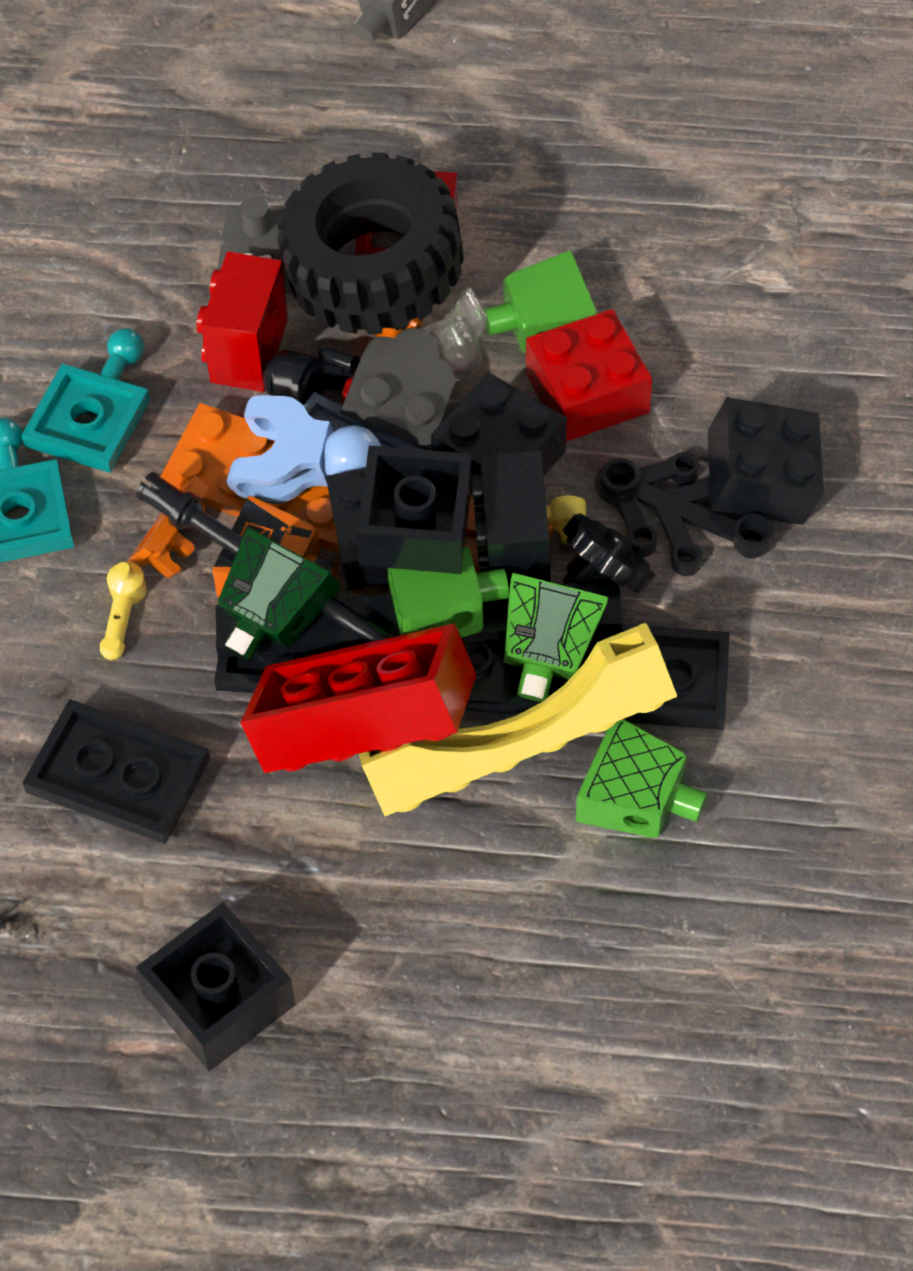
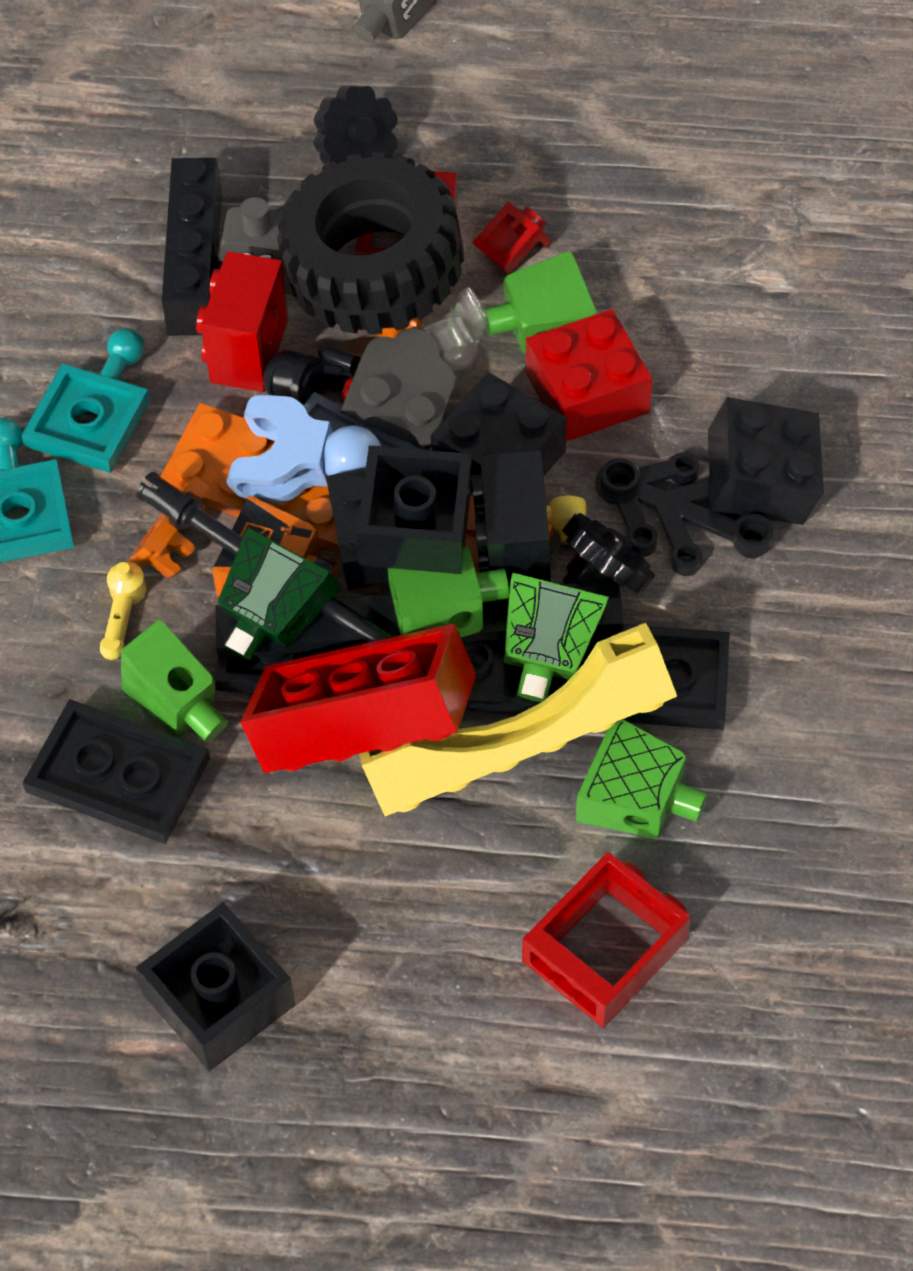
(170, 683): none -> bright green torso
(190, 241): none -> black brick
(354, 125): none -> black plant
(511, 236): none -> red bracket
(571, 975): none -> red window

